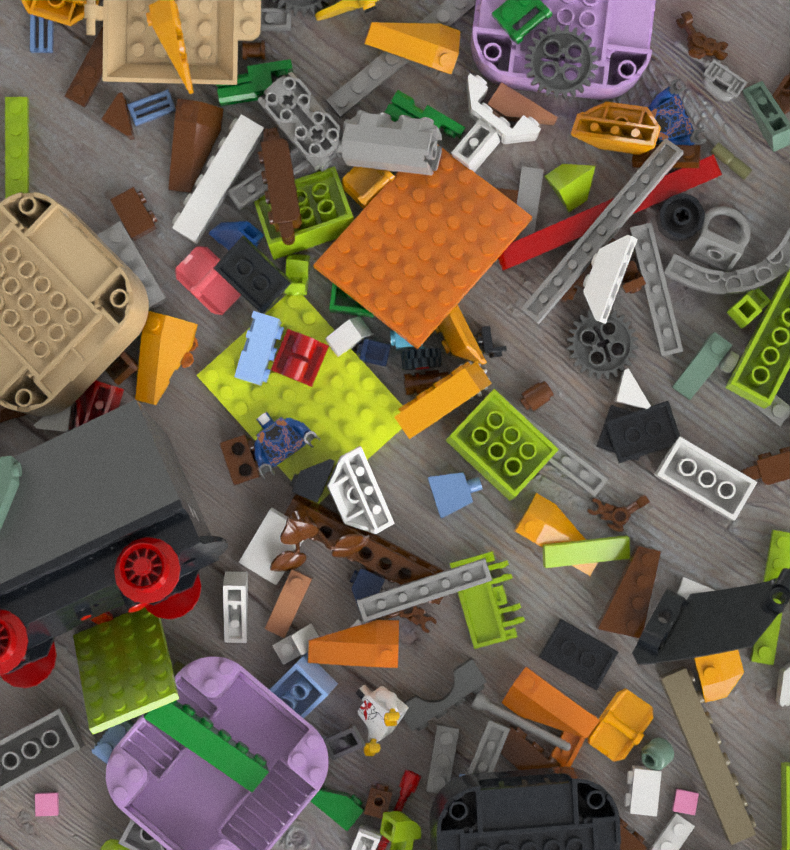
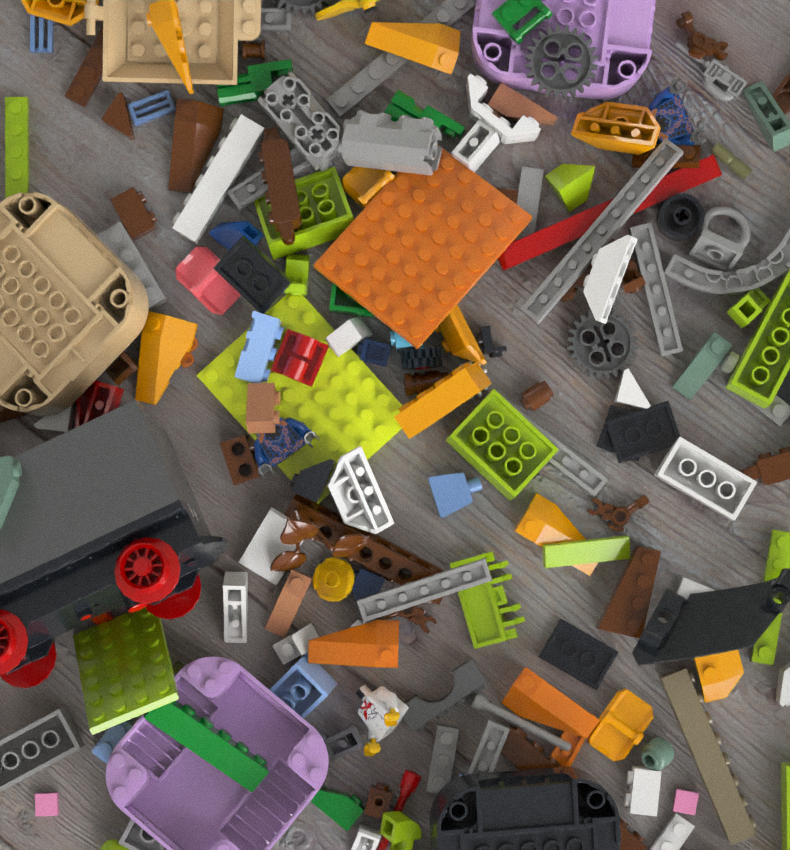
(261, 408): none -> nougat brick
(333, 579): none -> yellow tile

